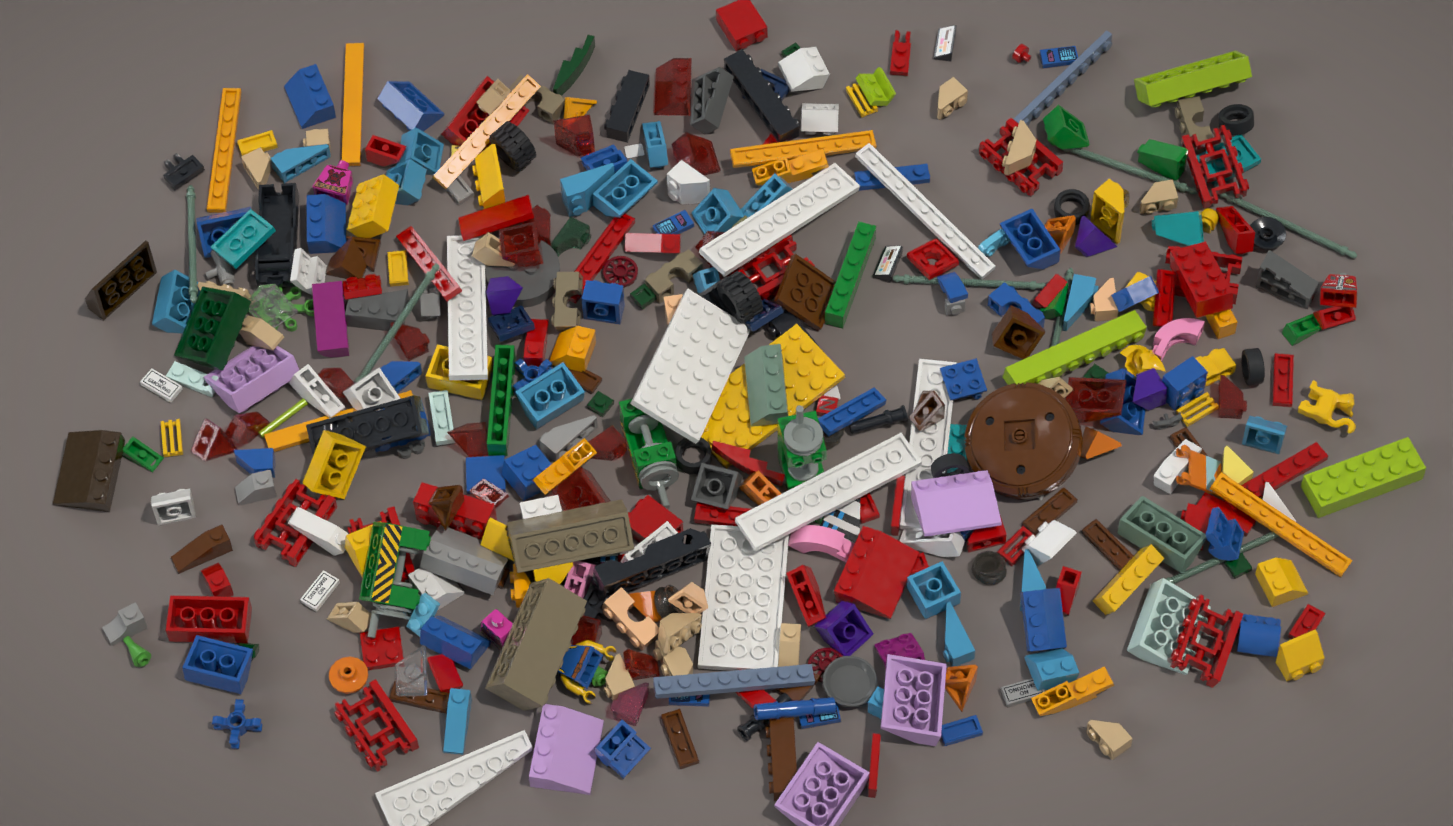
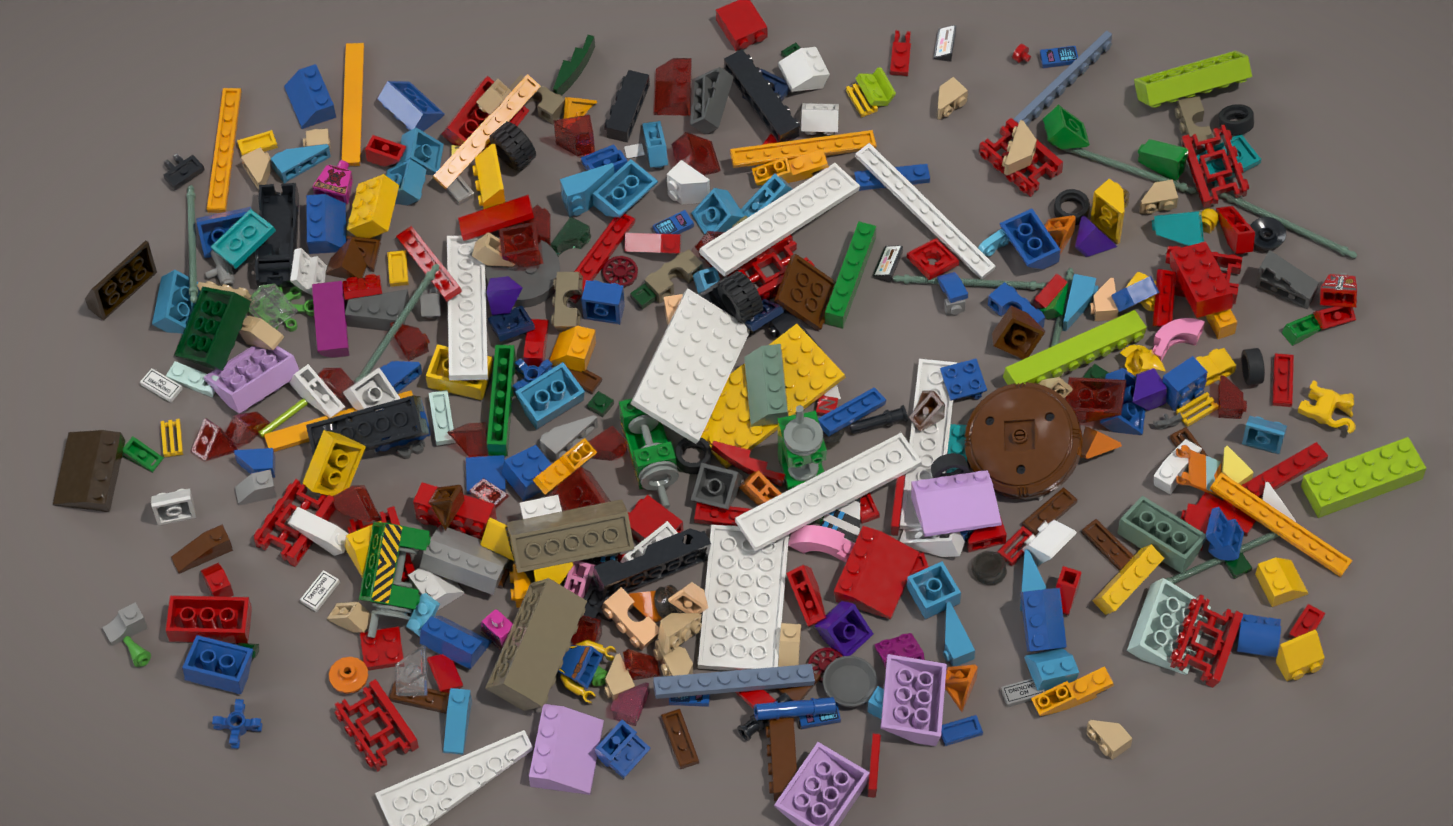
(357, 504): none -> clear red slope

